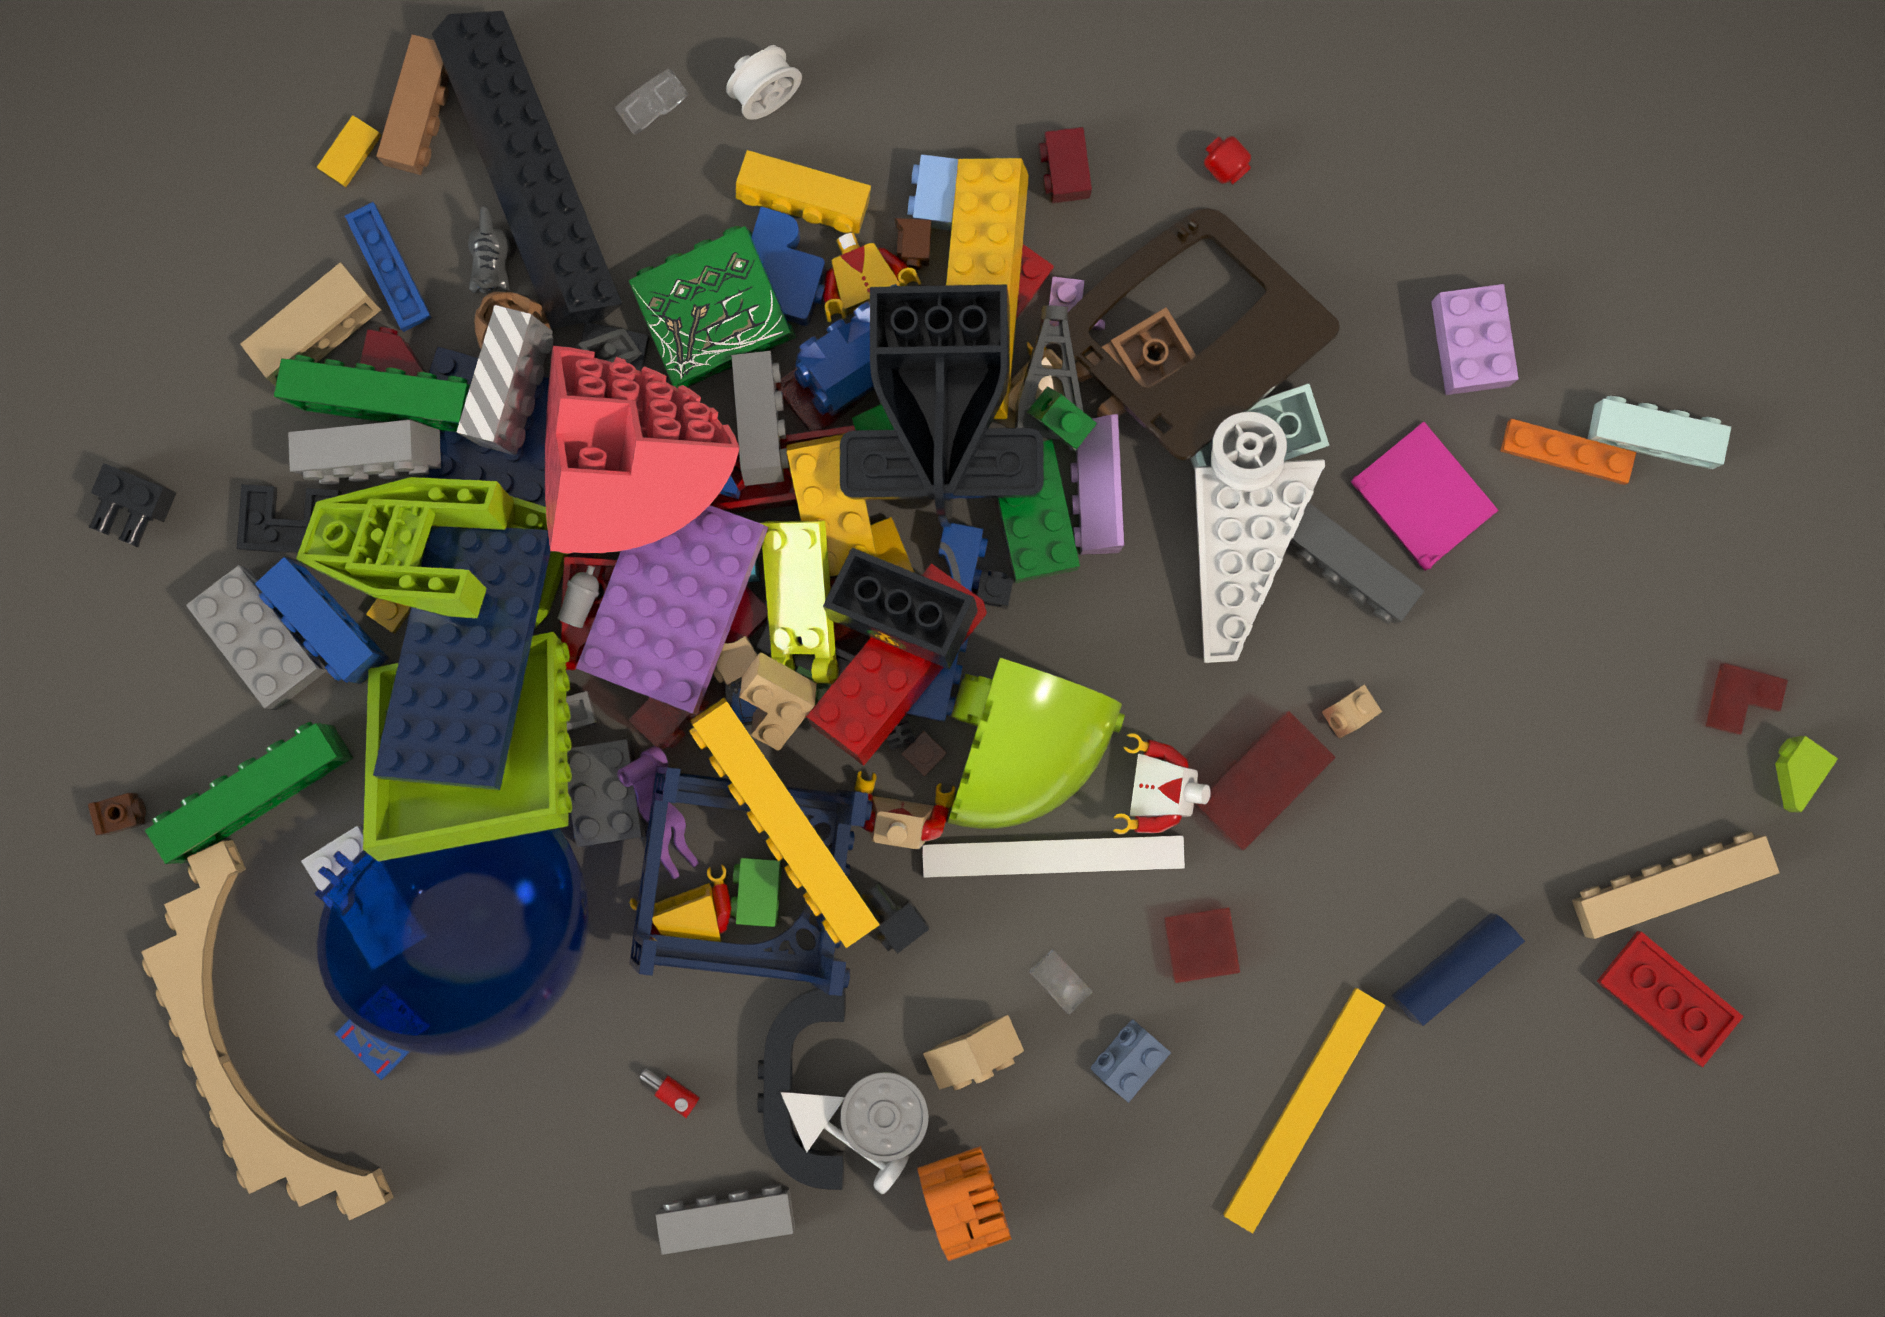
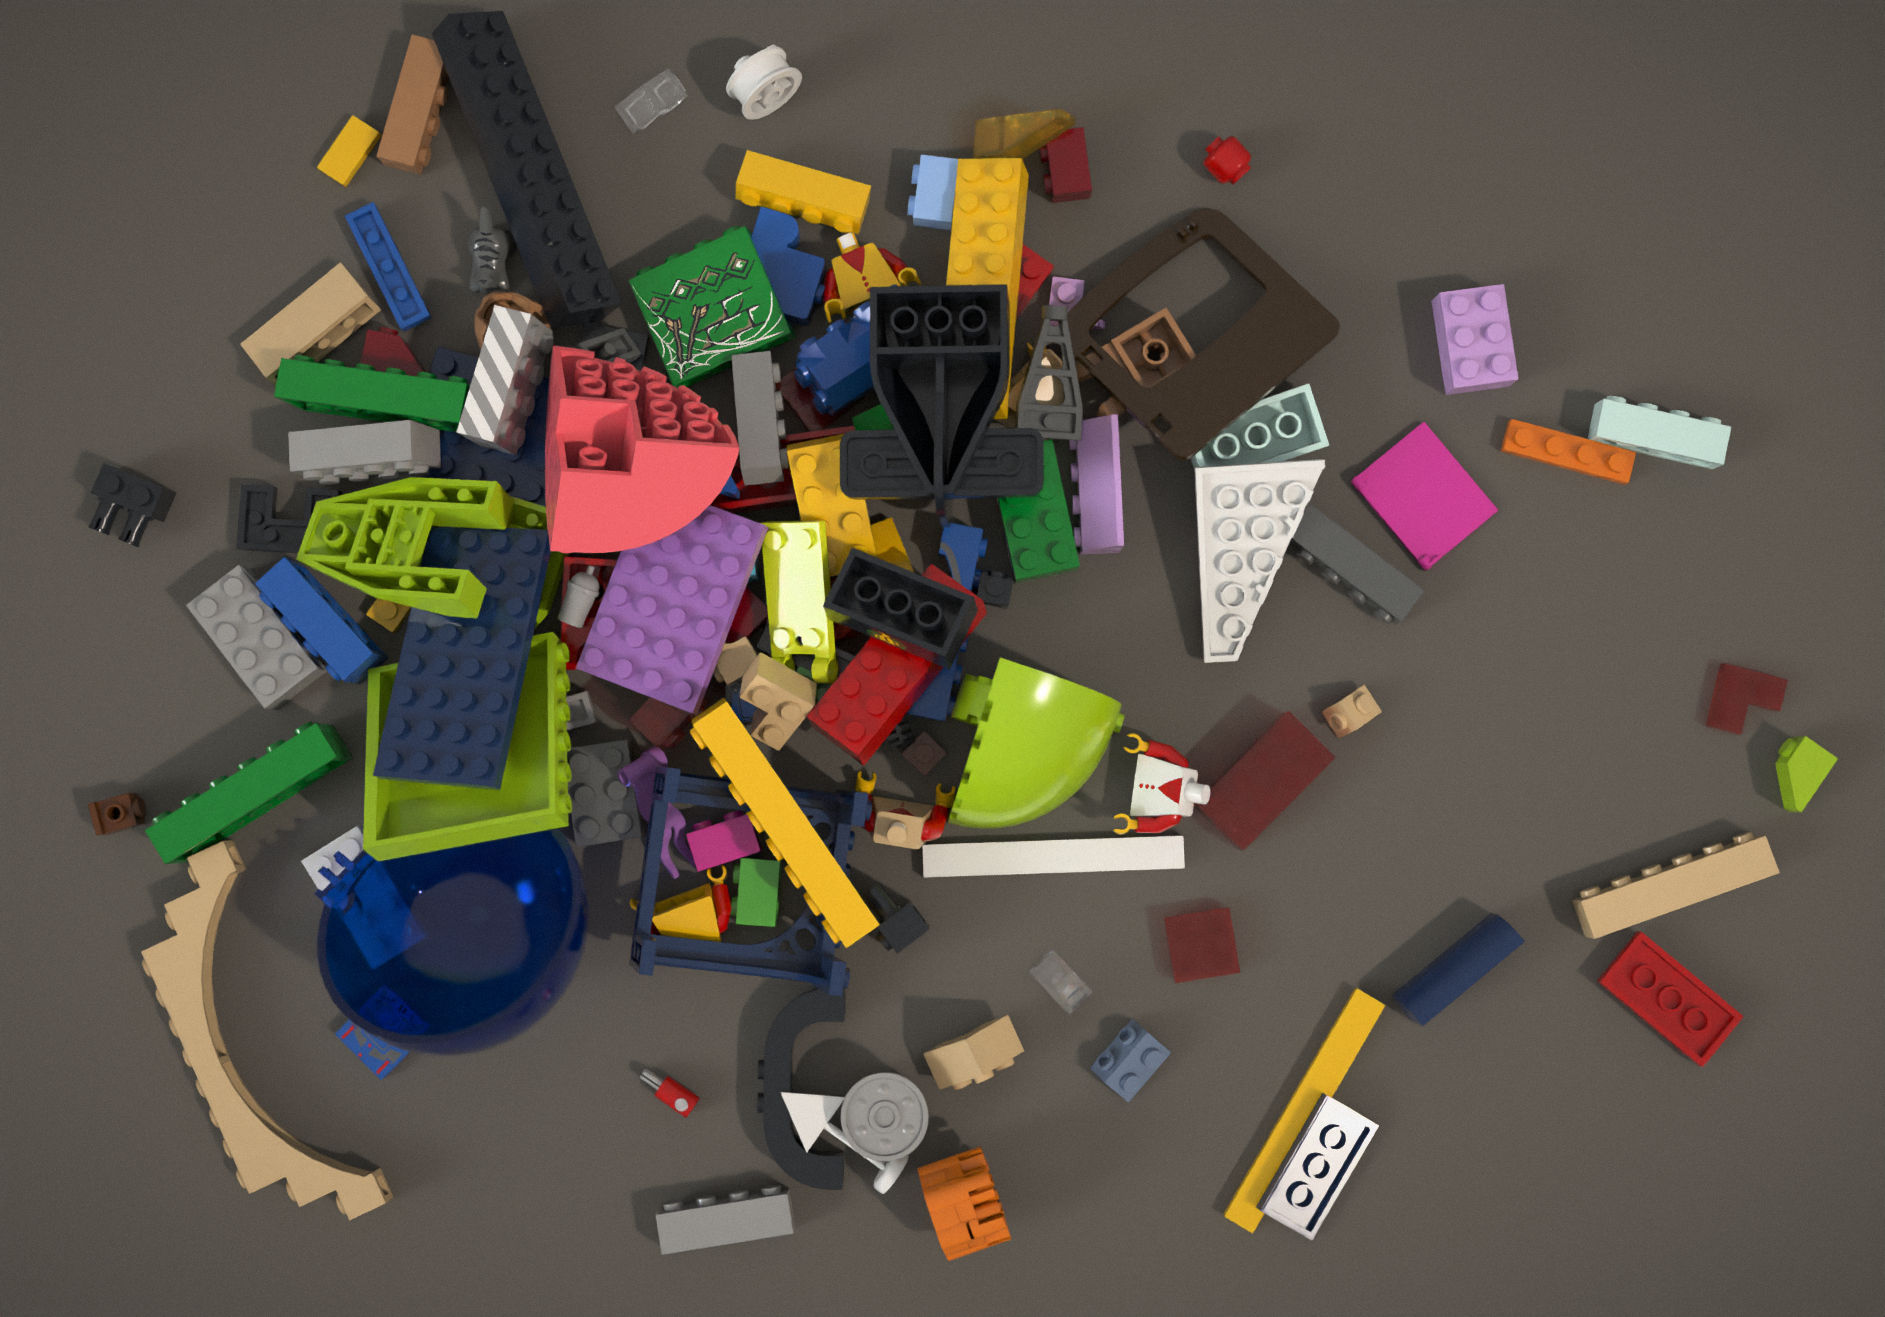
(724, 841): none -> dark pink brick
(914, 242): reddish brown window -> none
(1019, 134): none -> clear yellow slope
(1062, 418): green torso -> none
(1248, 451): white wheel -> none
(1317, 1166): none -> plate

